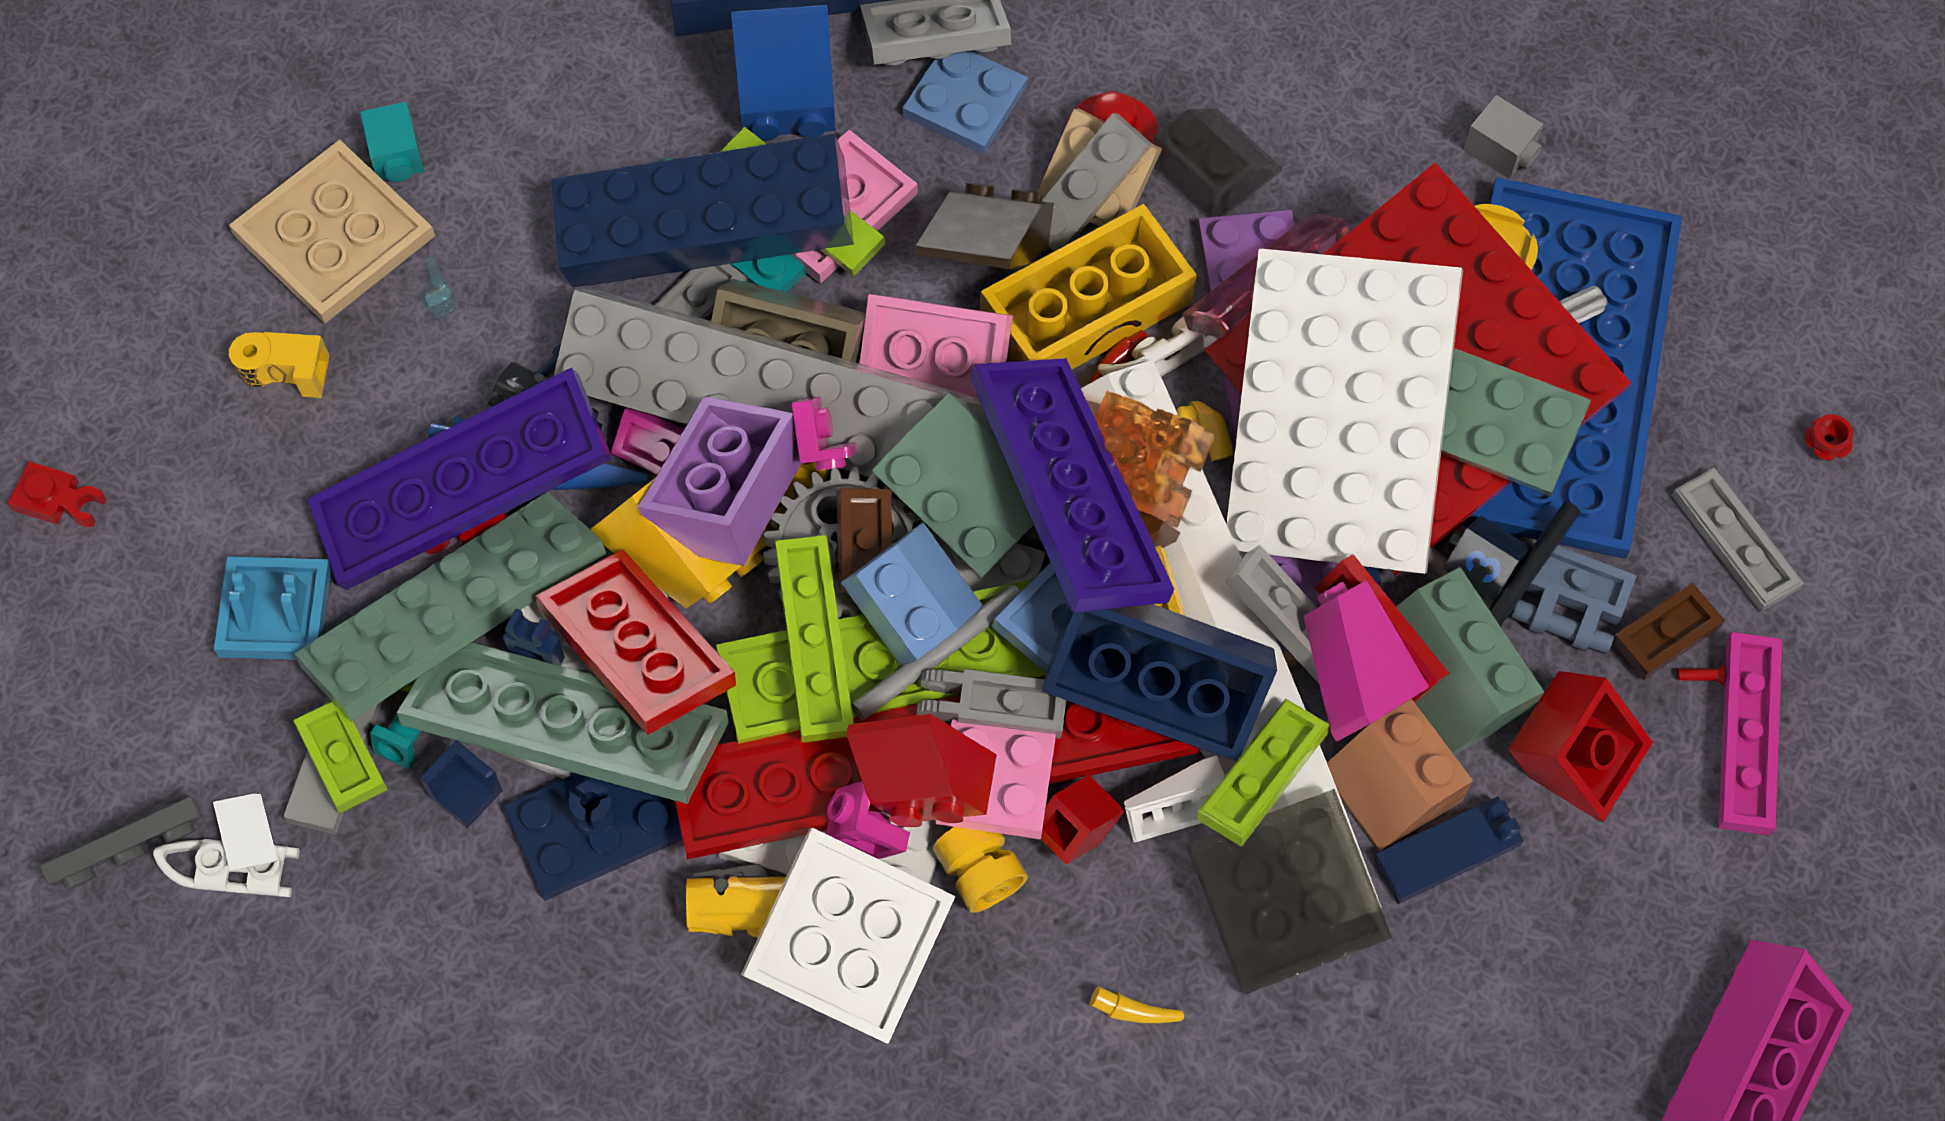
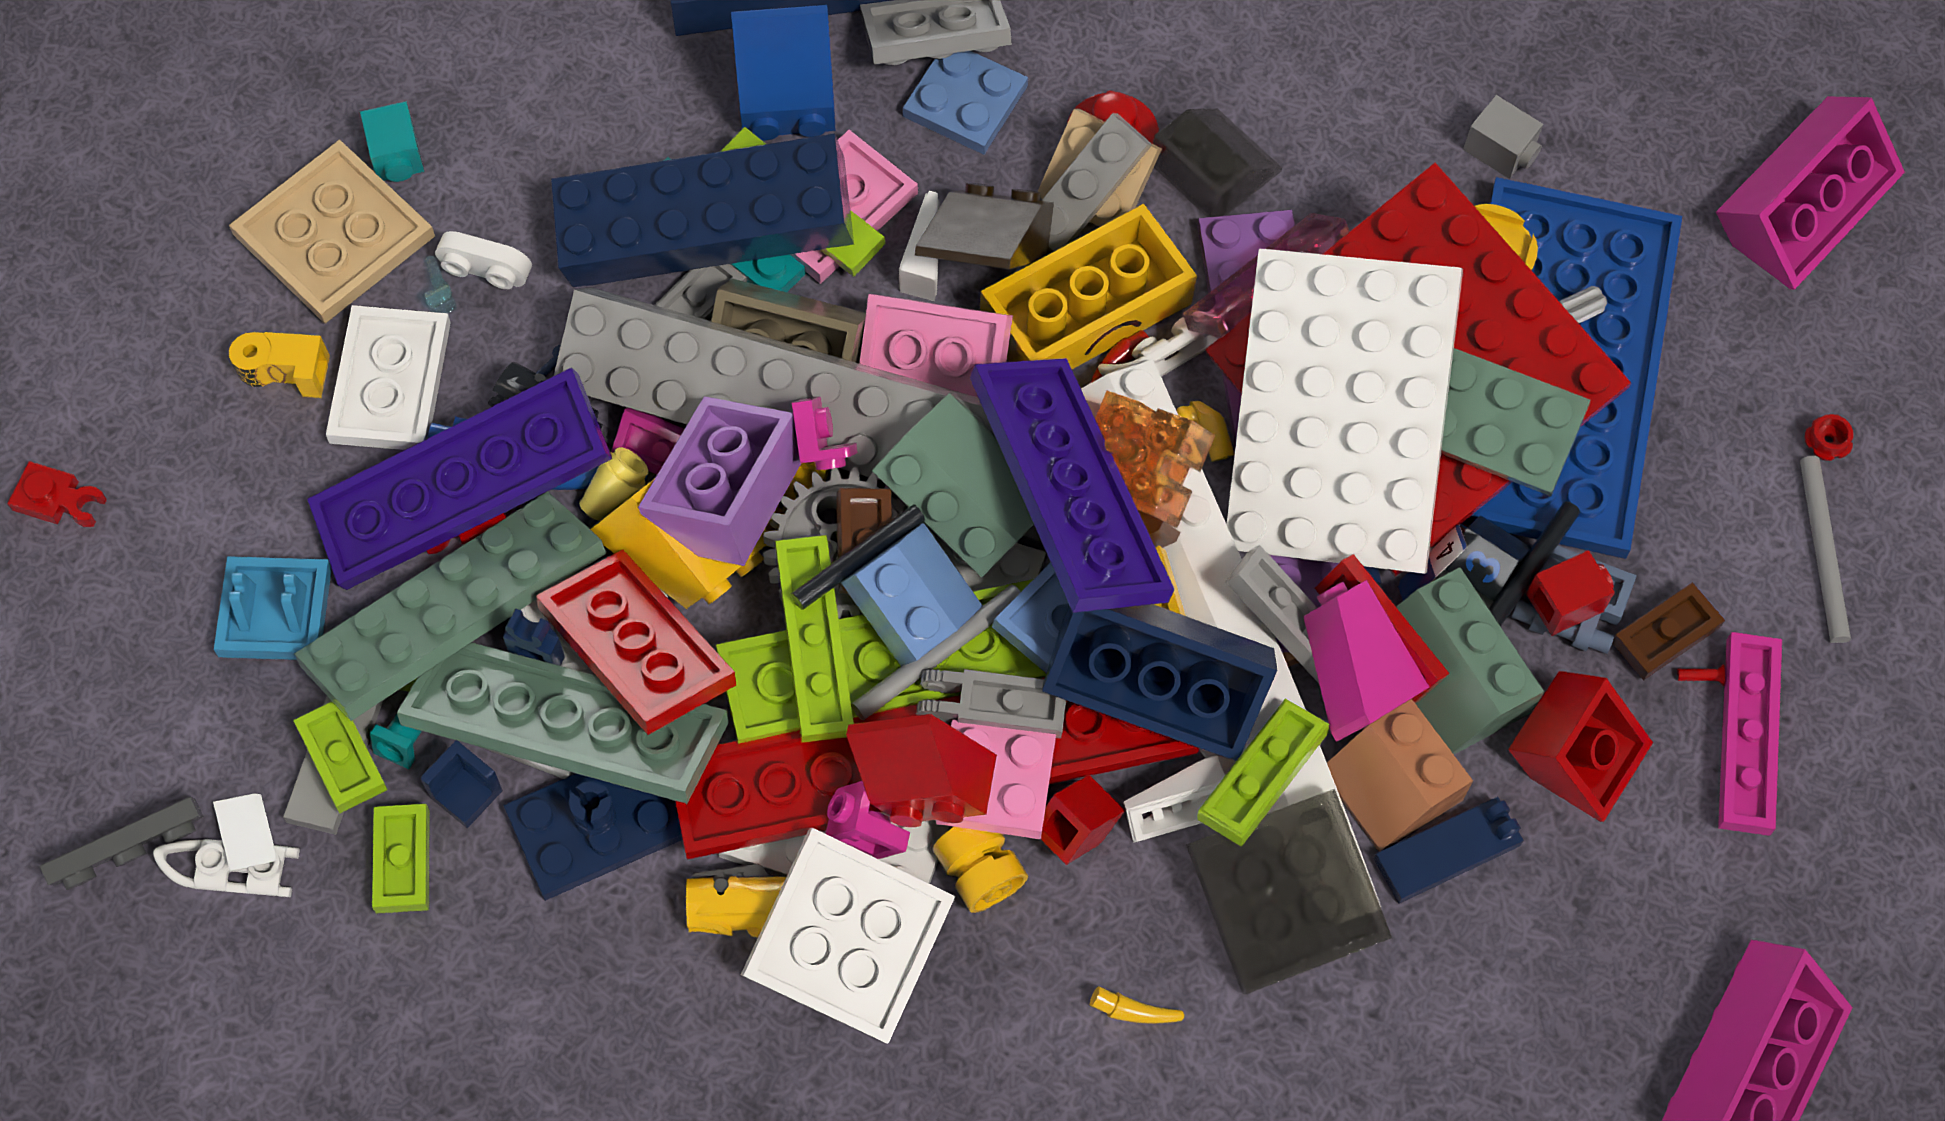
(388, 377): none -> white plate
(401, 858): none -> lime plate
(491, 260): none -> white plate
(614, 483): none -> light yellow cone
(857, 557): none -> black bar
(920, 273): none -> white slope
(1439, 558): none -> sticker
(1571, 592): none -> red brick
(1737, 539): light grey tile -> none
(1812, 189): none -> dark pink slope
(1825, 550): none -> light grey bar

